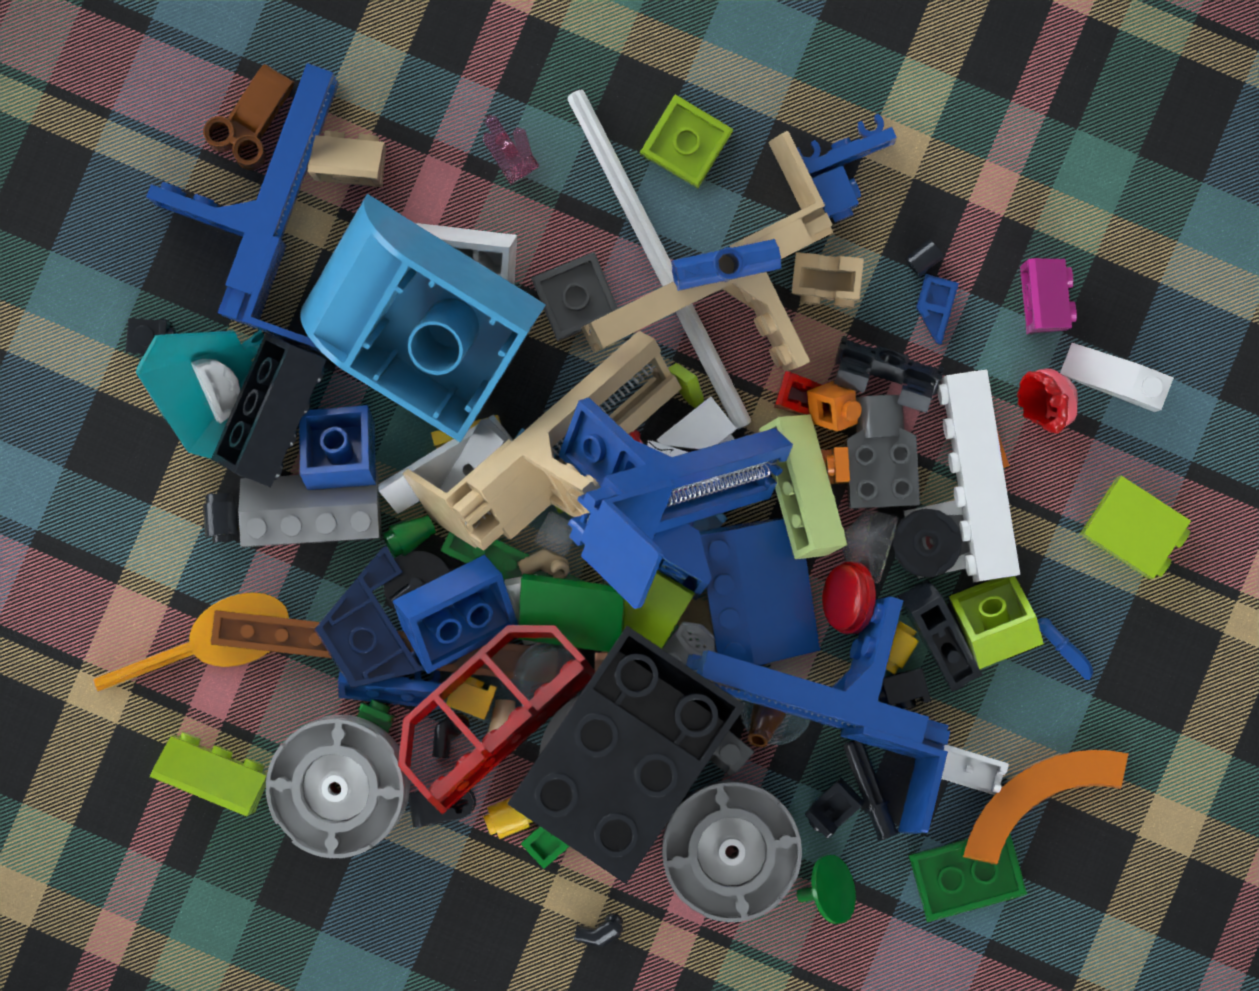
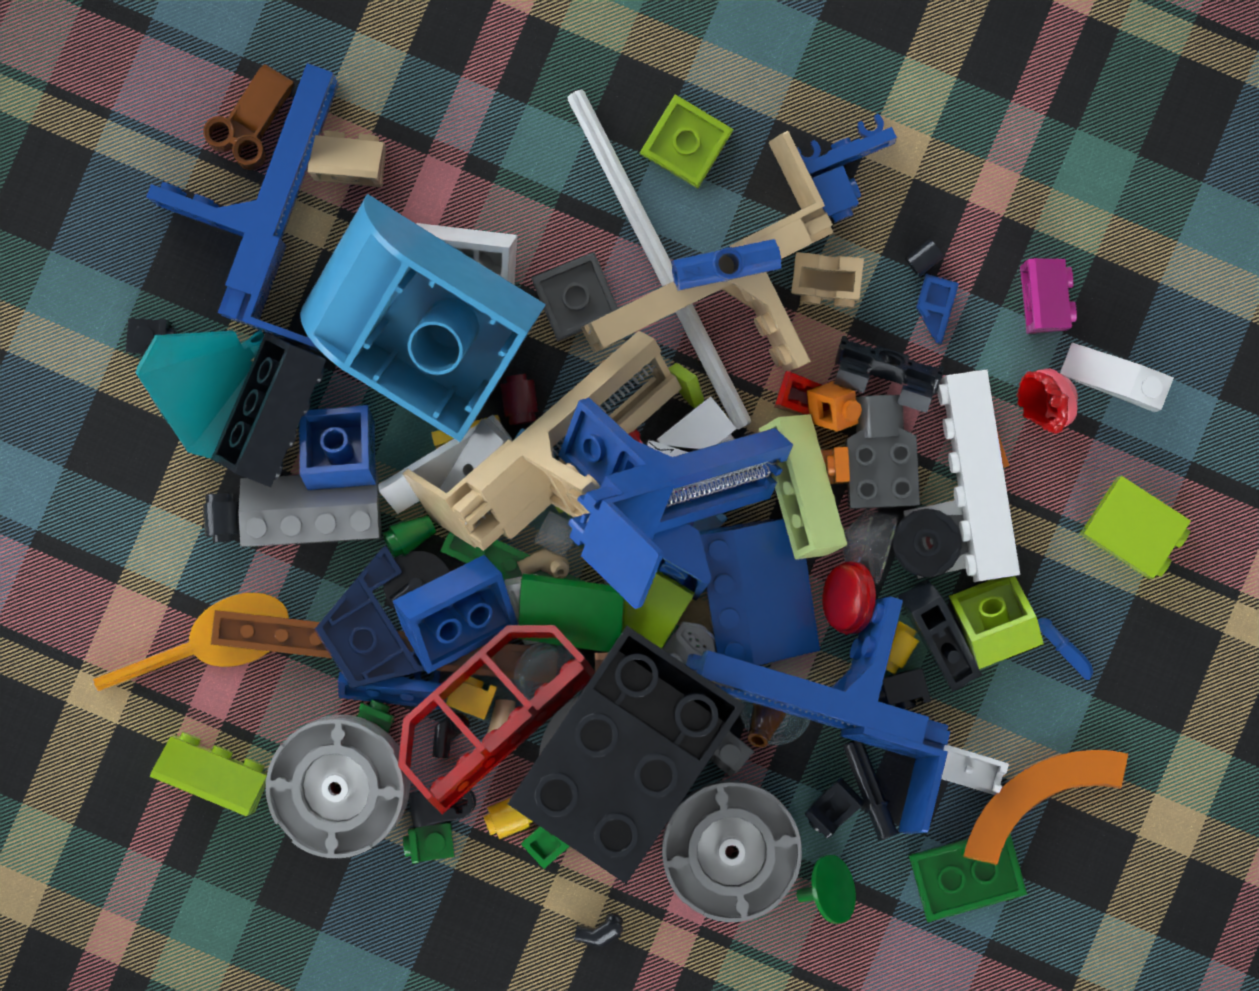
(218, 385): white tile -> none
(429, 843): none -> green bracket
(512, 160): clear pink rock -> none
(519, 399): none -> dark red brick

